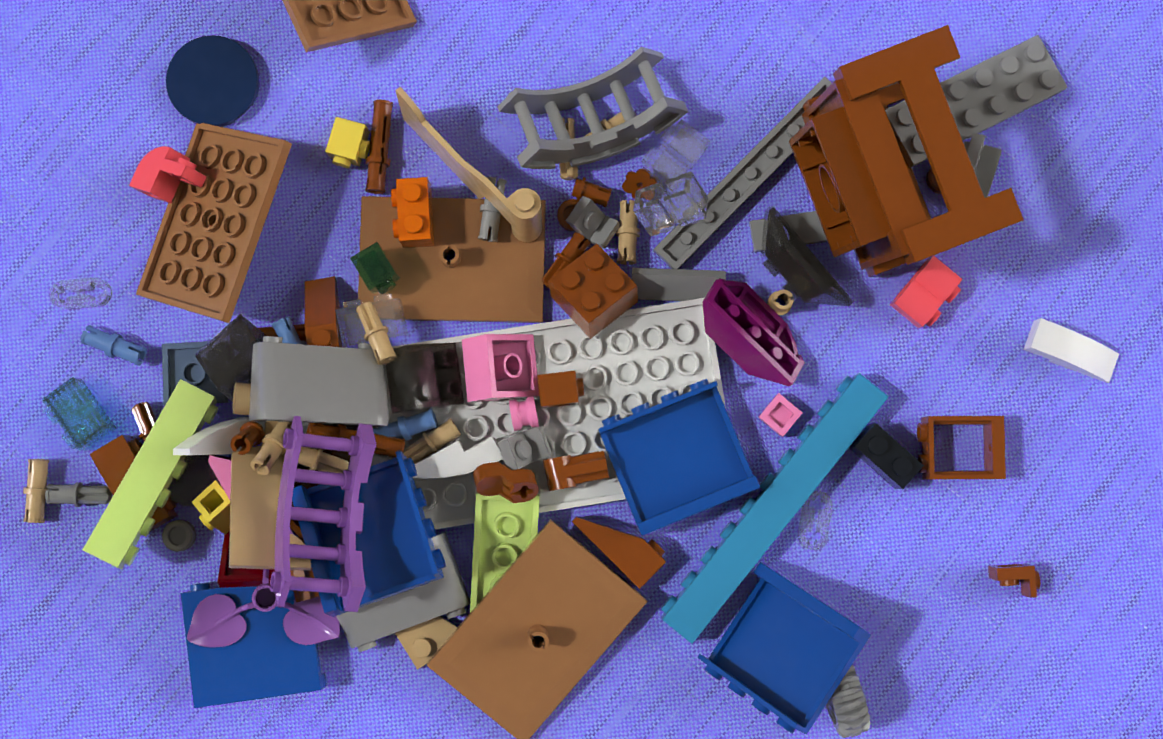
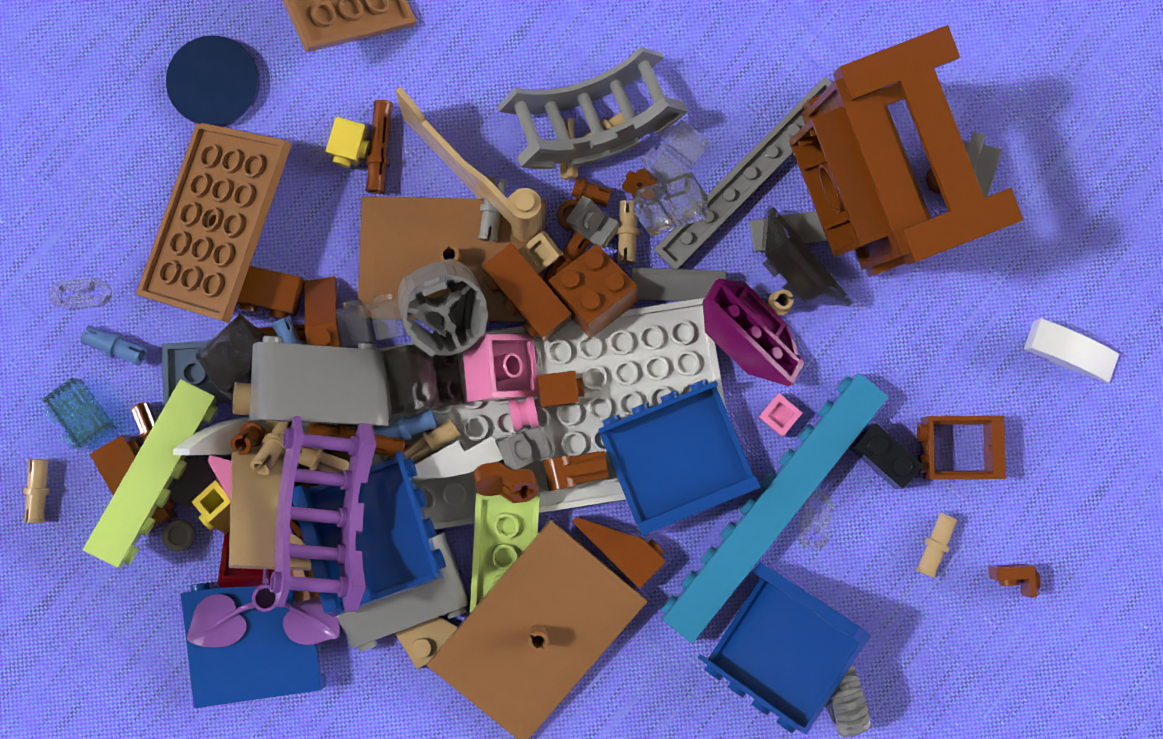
(77, 494): light grey axle -> none
(162, 172): coral brick -> none
(271, 291): none -> dark orange brick
(375, 269): clear green brick -> none
(376, 334): tan axle -> none
(414, 212): orange brick -> none
(455, 317): none -> light grey piece
(526, 294): none -> dark orange brick
(541, 252): none -> tan tile
(927, 292): coral brick -> none
(937, 545): none -> tan pin
(986, 94): light grey plate -> none

